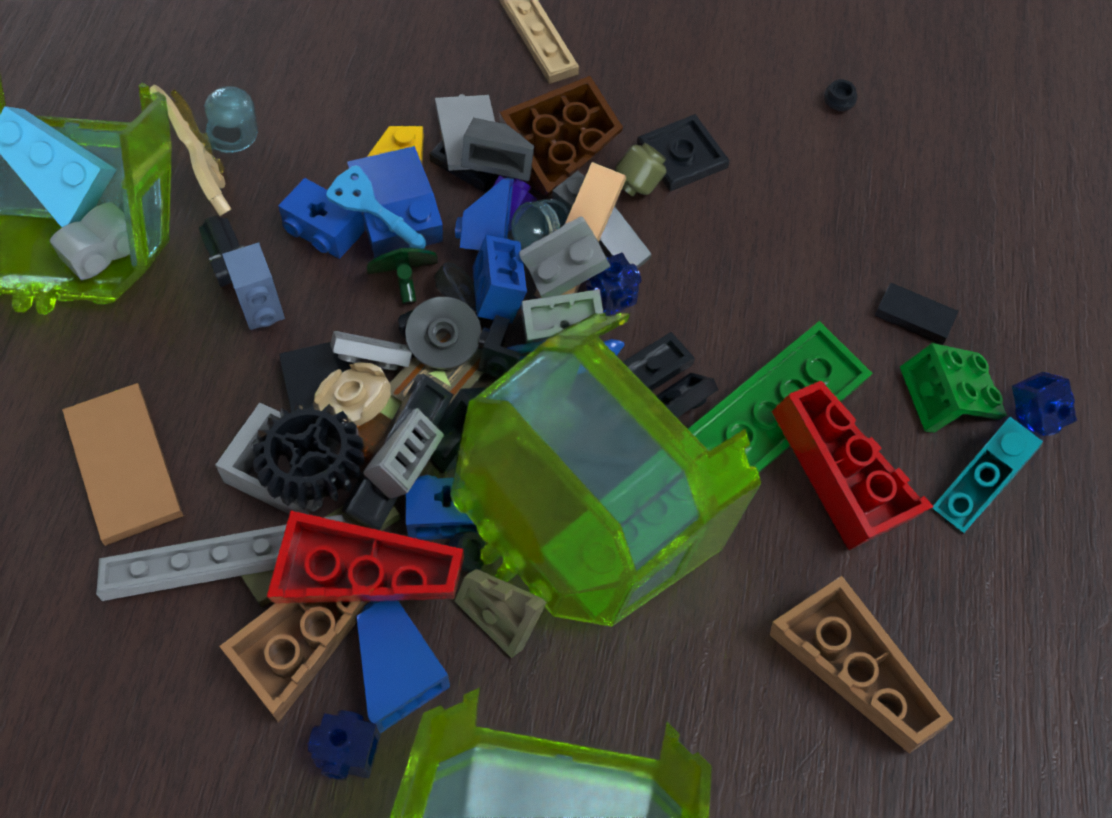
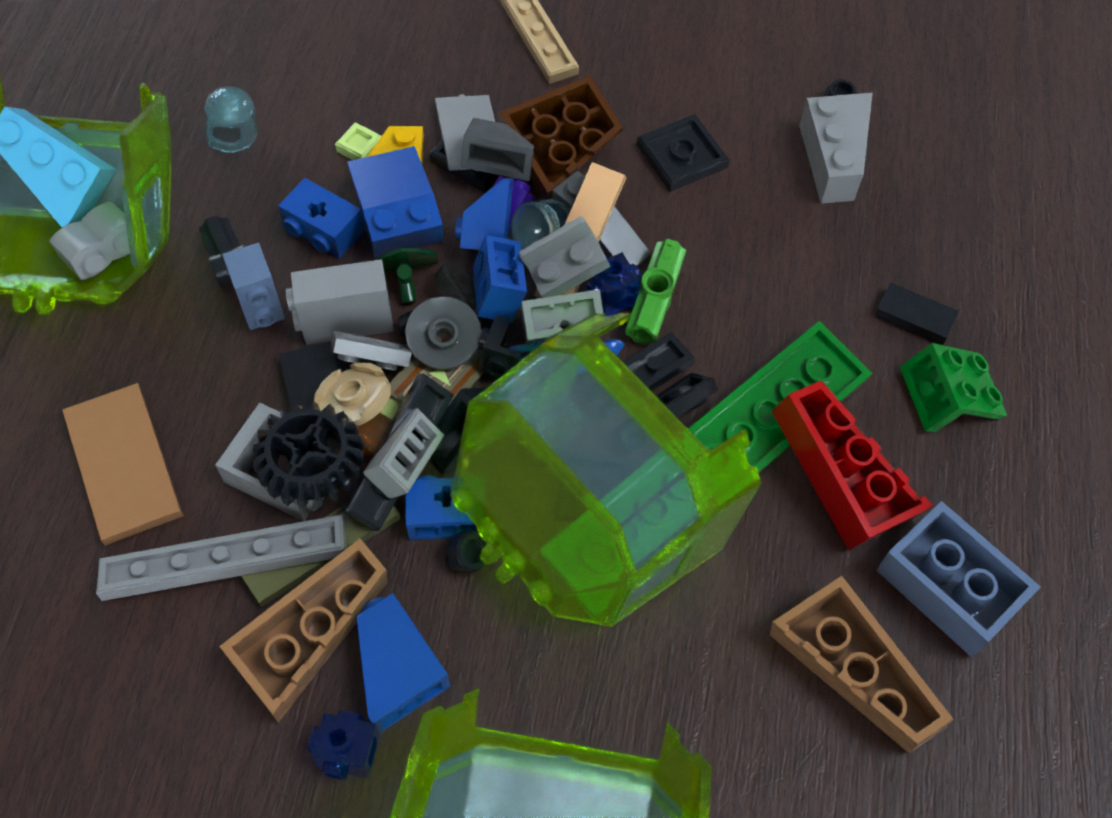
(205, 166): tan piece -> none
(340, 299): none -> light grey brick
(356, 563): red wedge -> none
(357, 142): none -> yellowish green tile
(367, 203): dark azure piece -> none
(500, 609): dark tan wing -> none
(642, 169): olive head -> none
(650, 305): none -> bright green piece
(836, 143): none -> light grey wedge
(957, 578): none -> sand blue brick
(987, 474): teal slope -> none
(1044, 403): clear blue brick -> none

